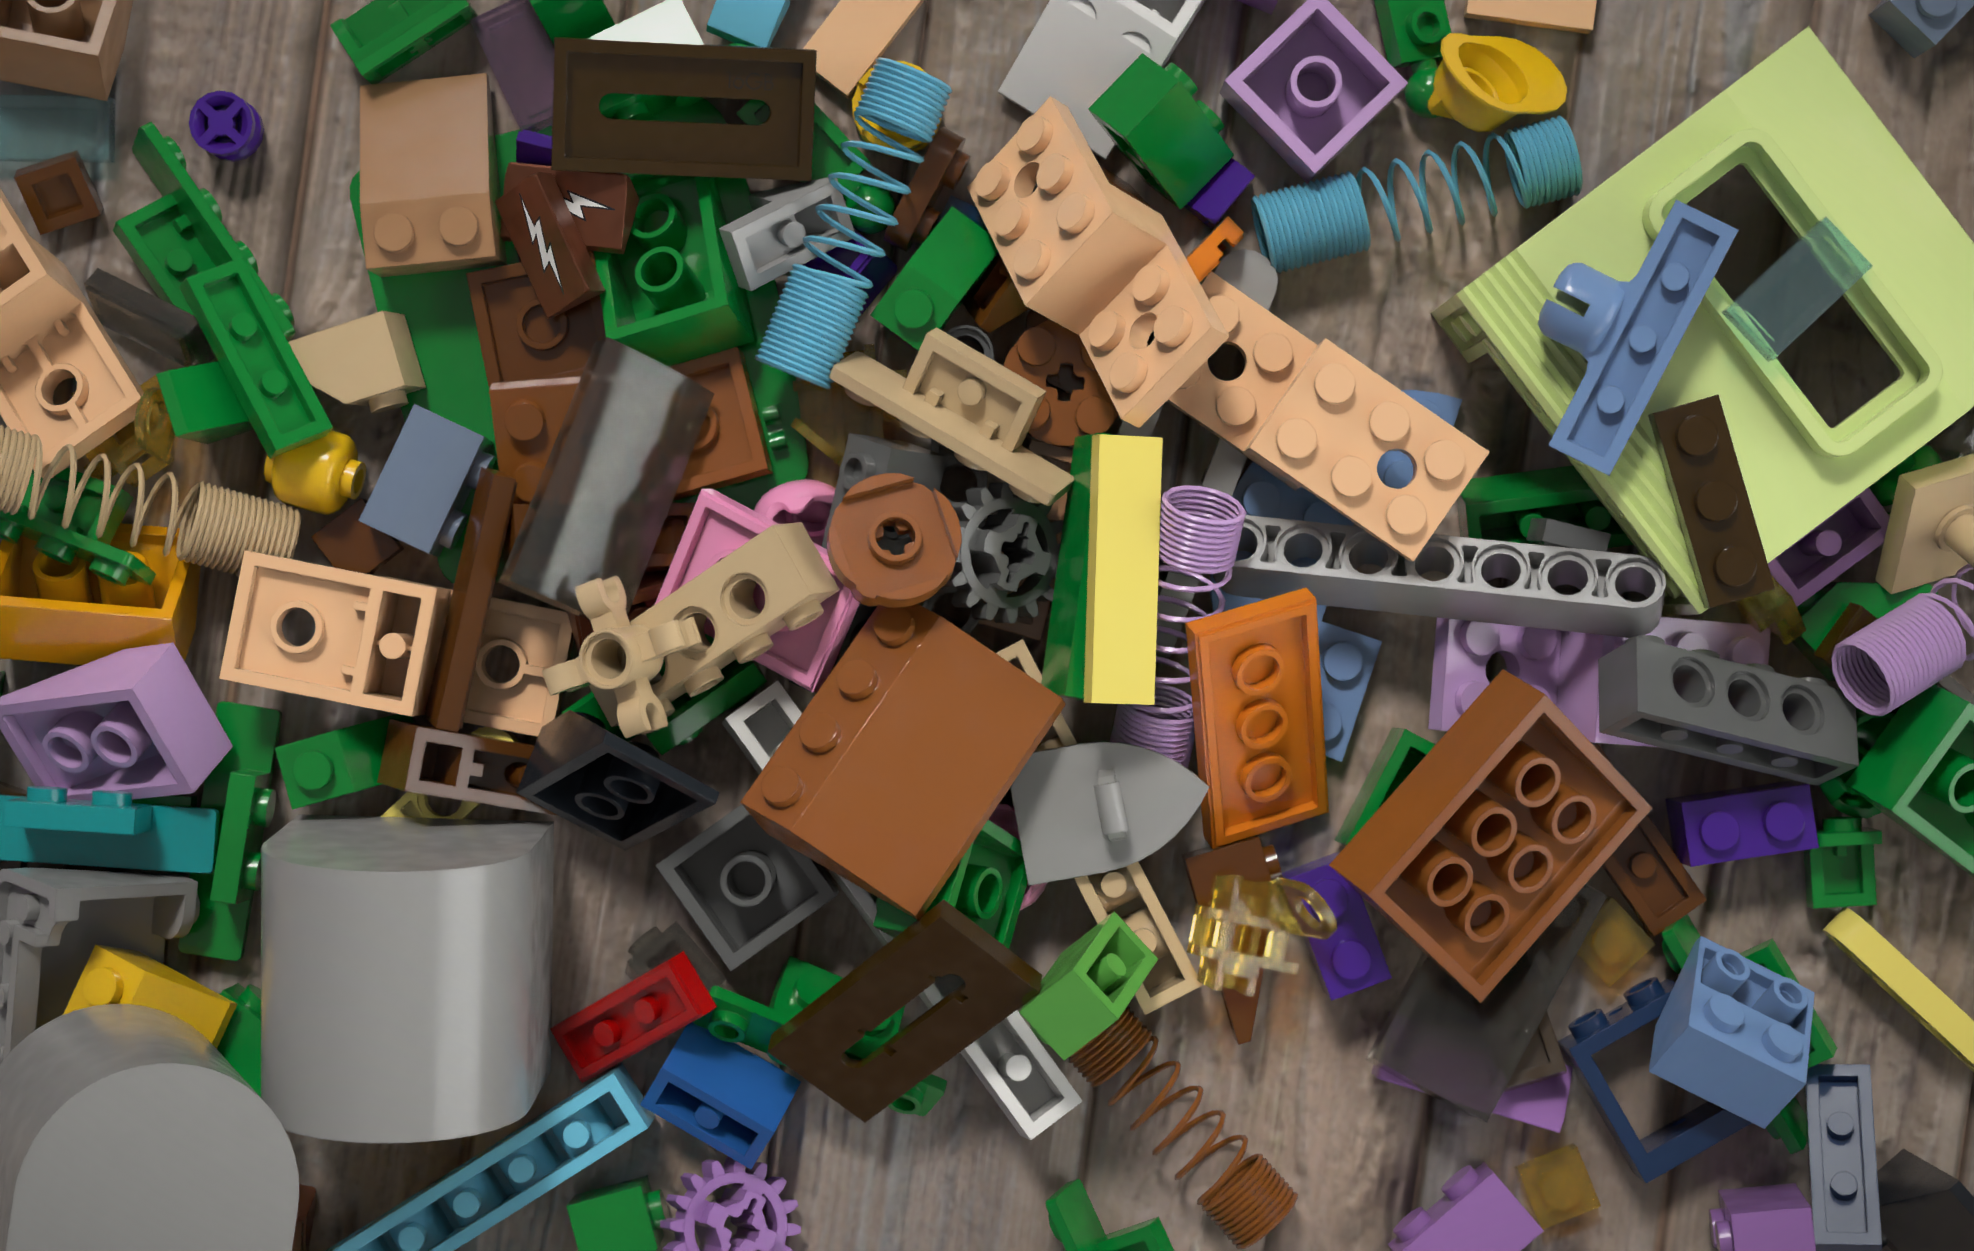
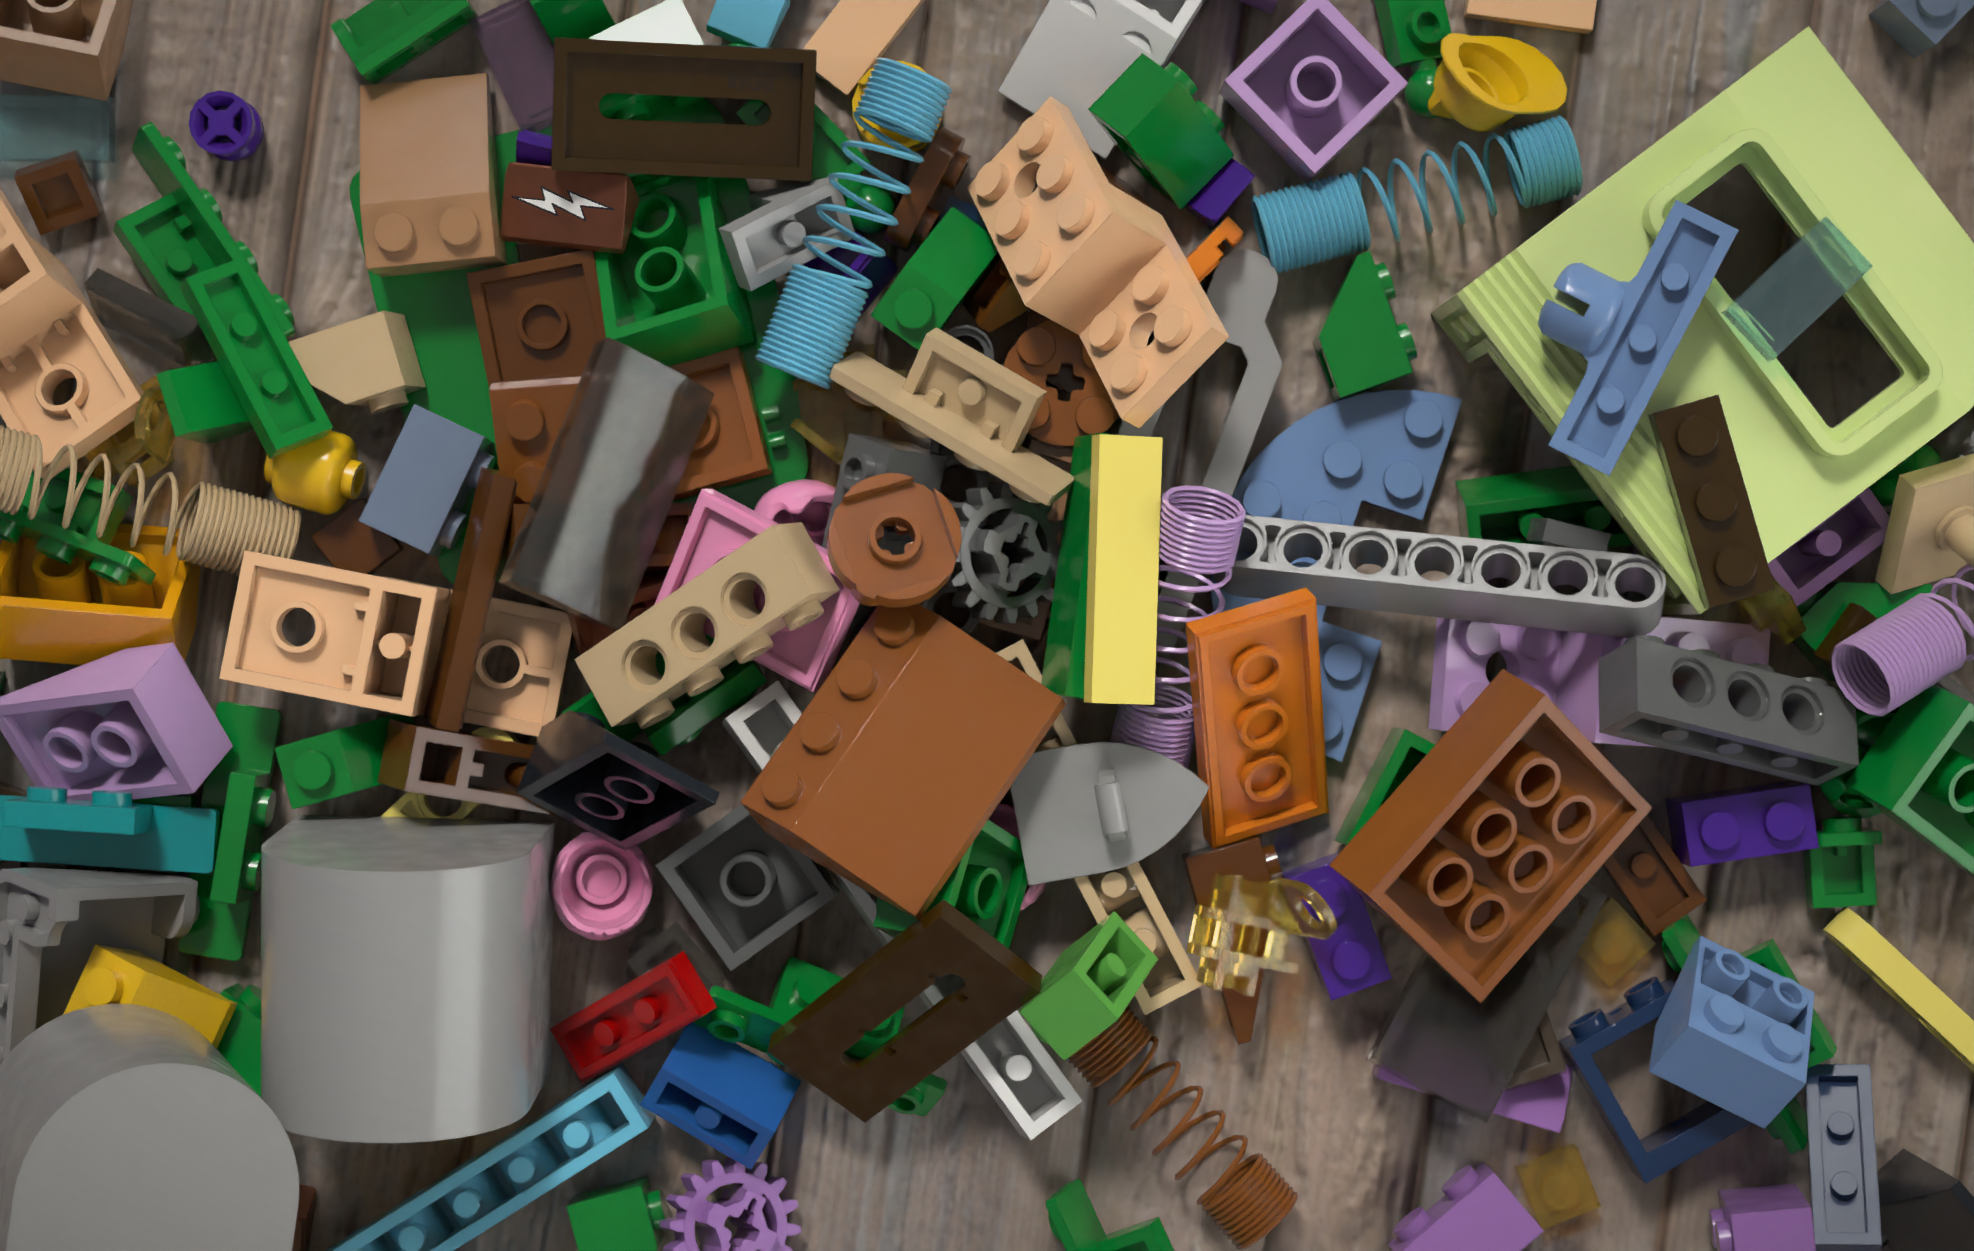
(549, 244): copper slope -> none
(598, 663): tan pin -> none
(600, 887): none -> bright pink hair
(1326, 422): light nougat bracket -> none
(1359, 337): none -> green slope

